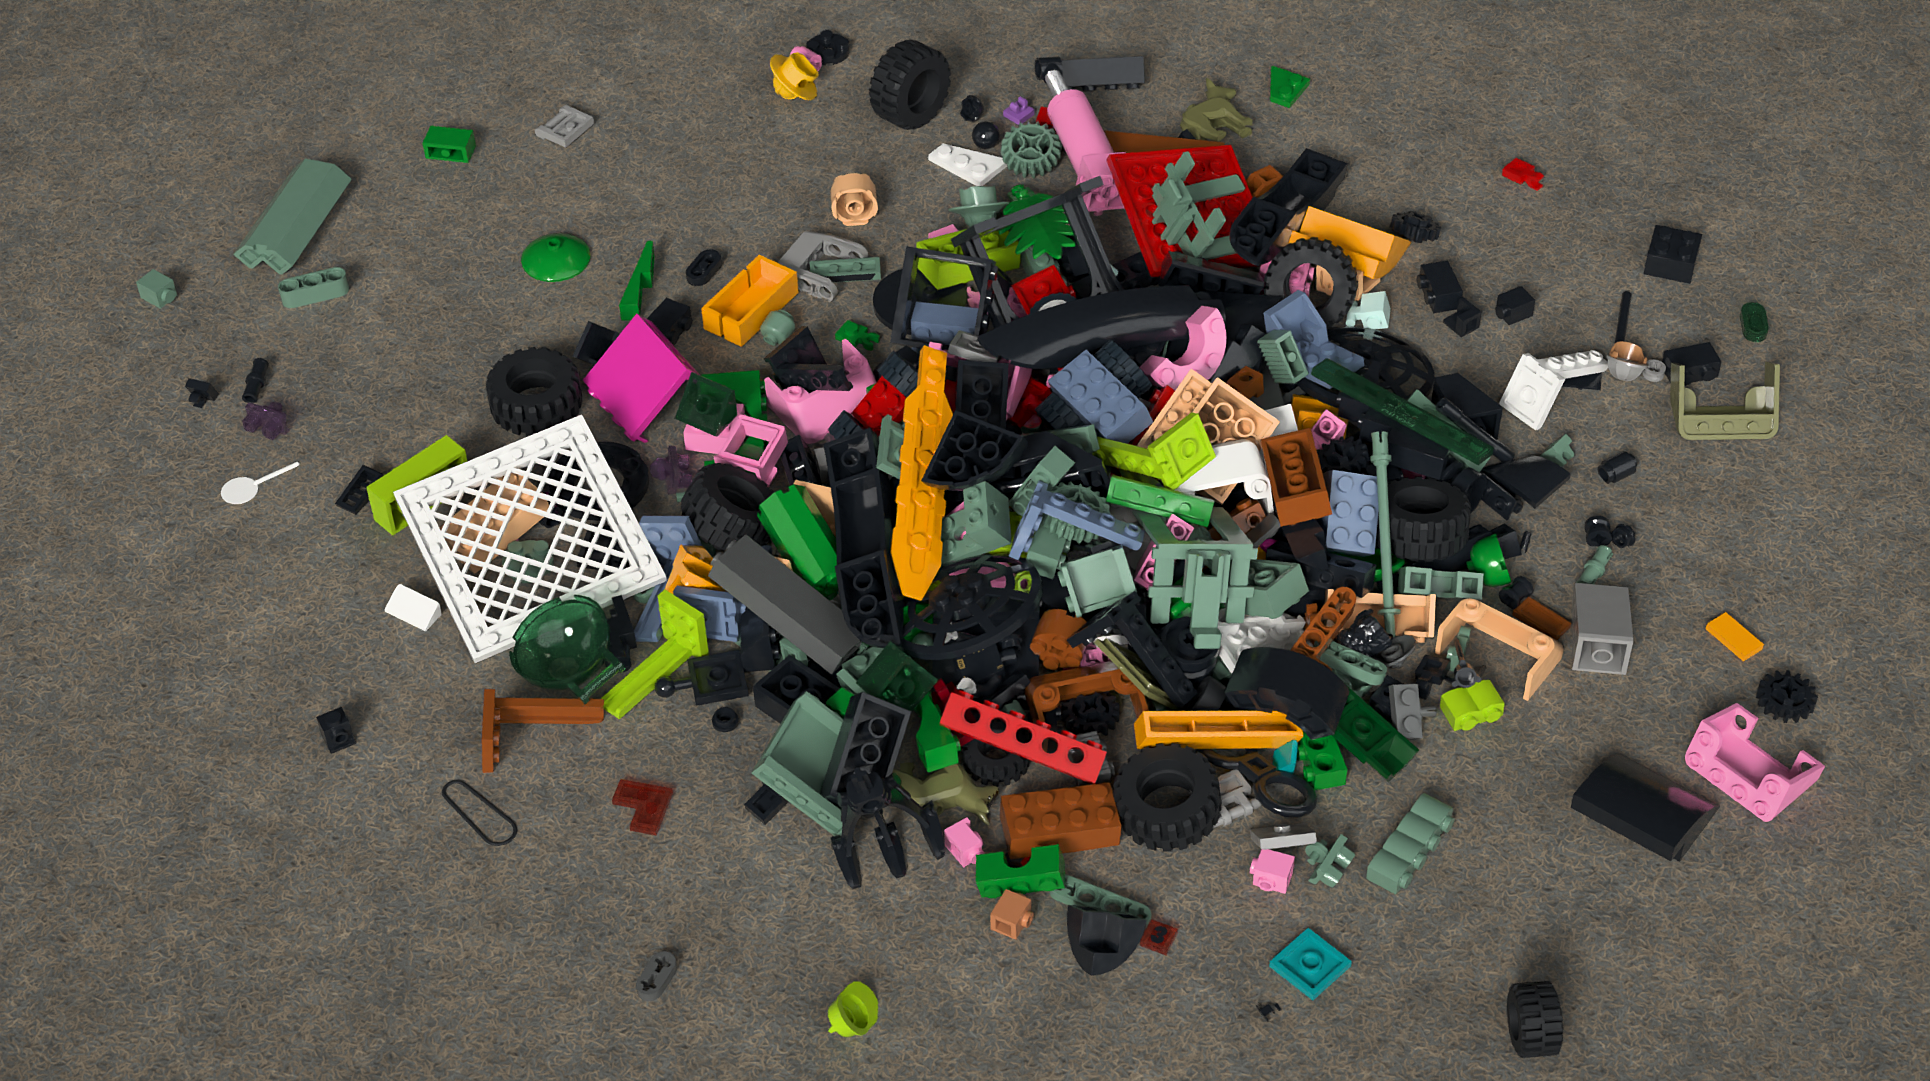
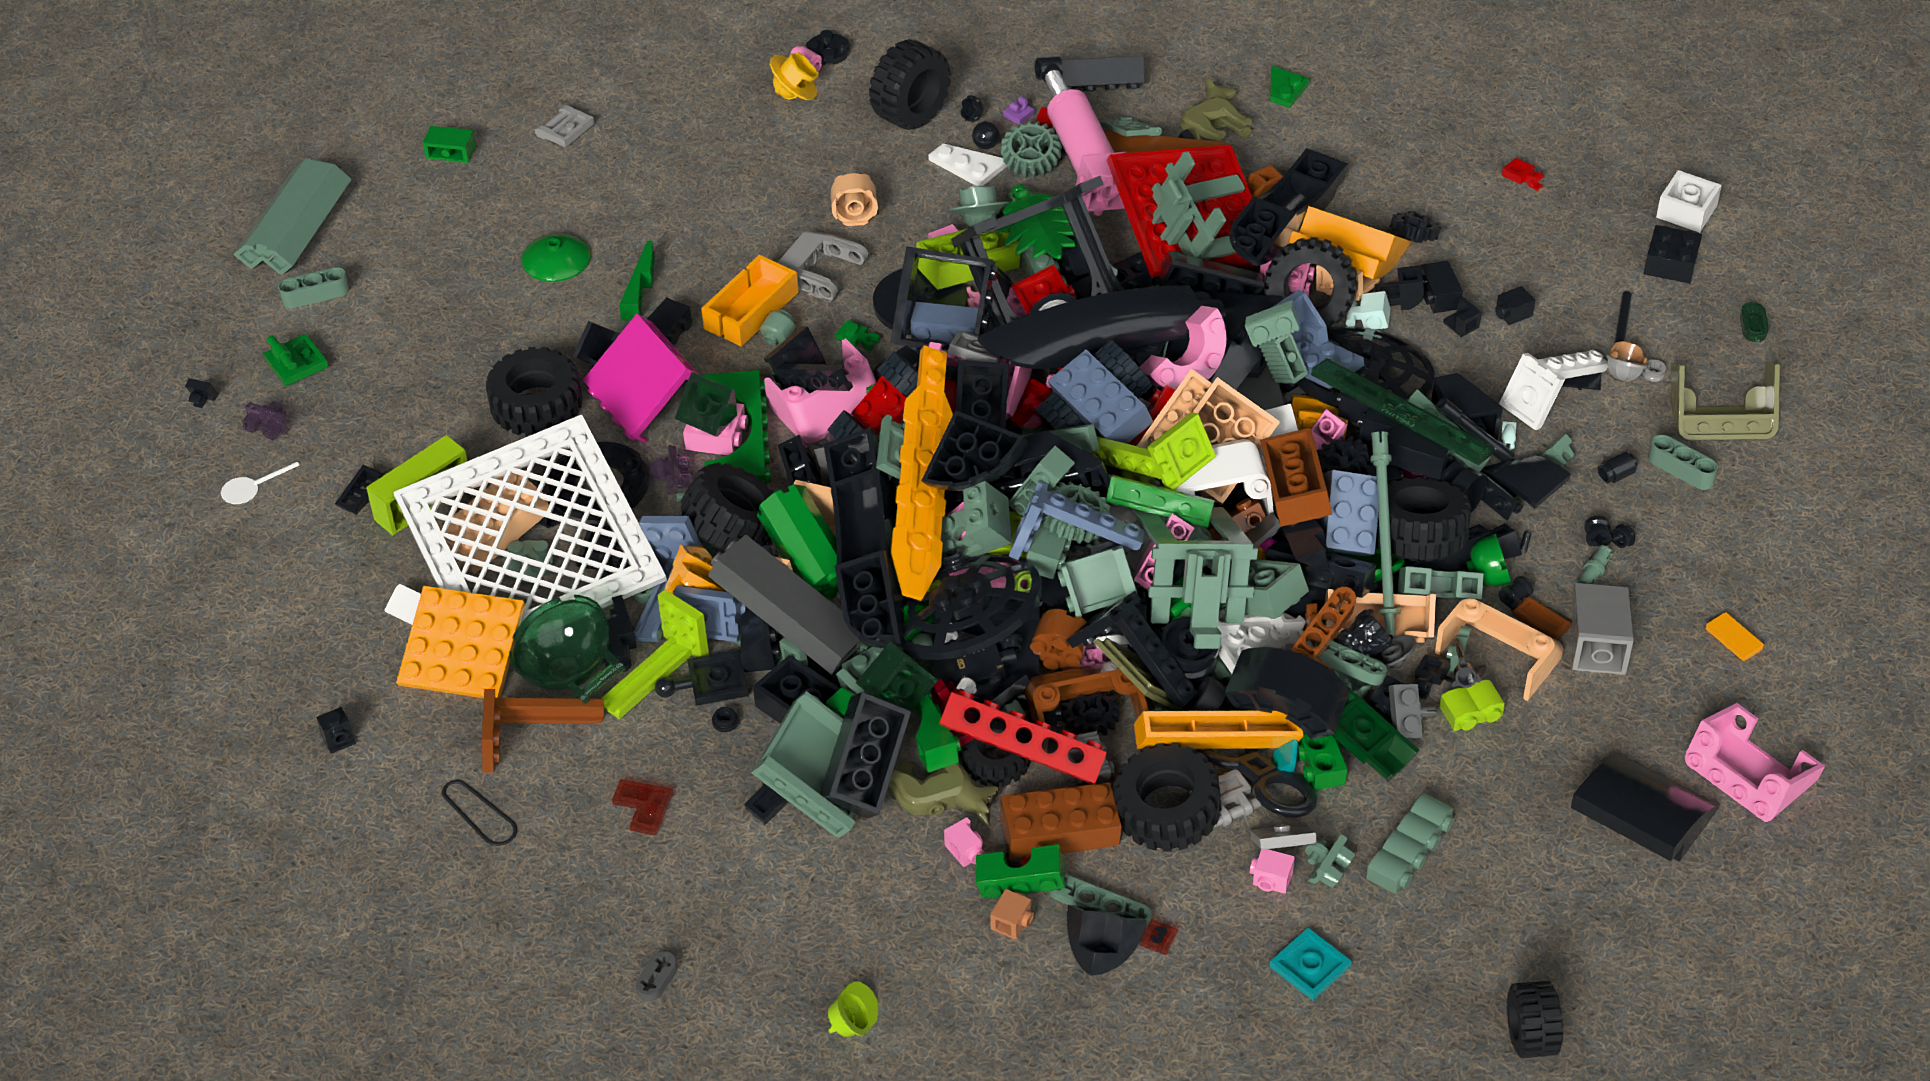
(156, 288): sand green brick -> none
(255, 380): black pin -> none
(294, 359): none -> green plate
(460, 642): none -> light orange plate
(699, 271): black plate -> none
(753, 427): bright pink piece -> none
(848, 269): sand green plate -> none
(868, 795): black piece -> none
(953, 558): none -> black bush
(1129, 127): none -> sand green window
(1247, 388): dark orange leg -> none
(1267, 1009): black piece -> none
(1272, 323): none -> sand green brick
(1407, 291): none -> black brick
(1508, 433): none -> light aqua arm
(1683, 462): none -> sand green beam
(1688, 201): none -> white brick
(1699, 360): black brick -> none
(1786, 696): black gear -> none

